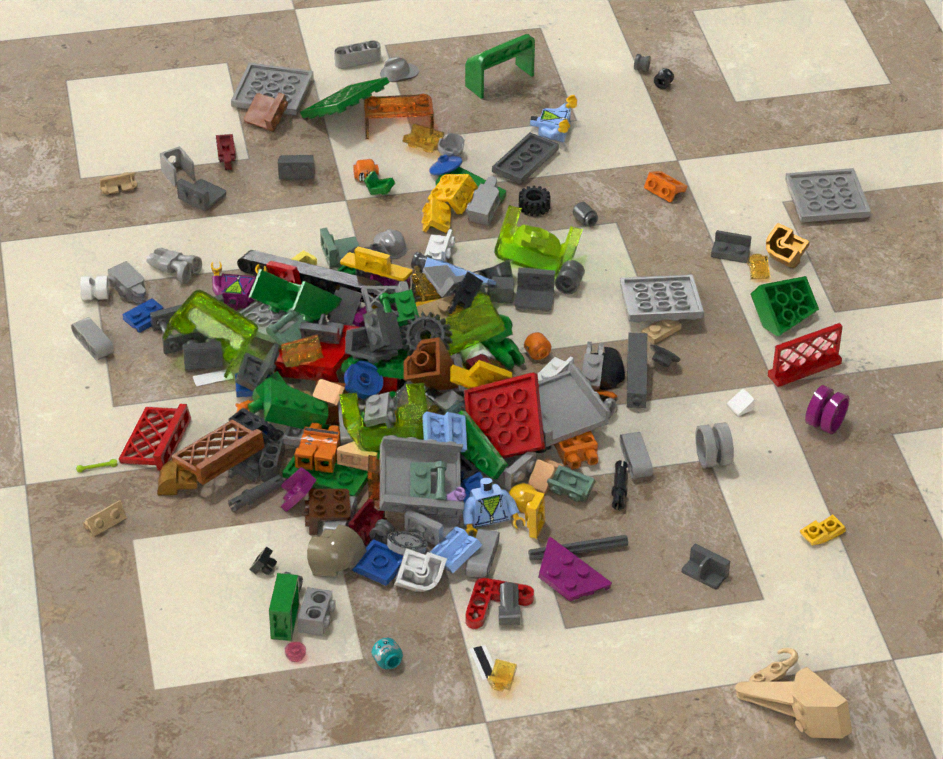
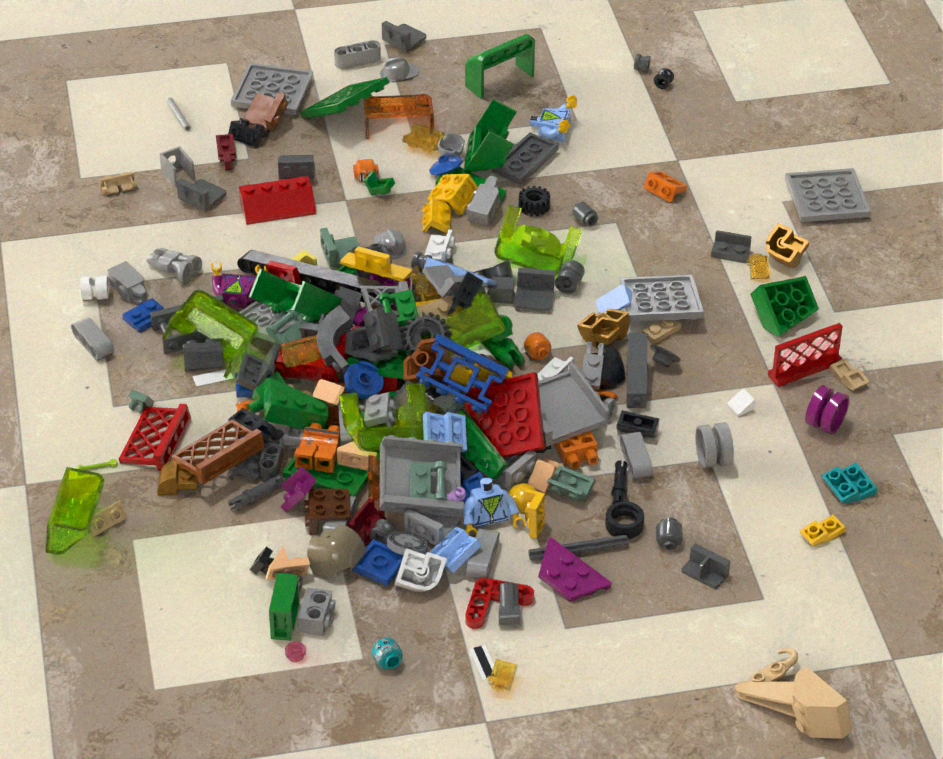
(73, 509): none -> clear neon green windscreen
(139, 399): none -> sand green tile
(178, 114): none -> light grey piece
(247, 132): none -> black bracket
(277, 200): none -> red slope
(281, 564): none -> light nougat slope
(329, 332): none -> dark grey arch
(402, 36): none -> dark grey bracket
(469, 359): none -> blue fence
(487, 141): none -> green windscreen
(604, 327): none -> pearl gold brick
(615, 299): none -> light blue slope
(624, 508): none -> black tyre
(635, 422): none -> black brick
(669, 533): none -> dark grey head
(848, 375): none -> tan slope
(849, 483): none -> teal slope

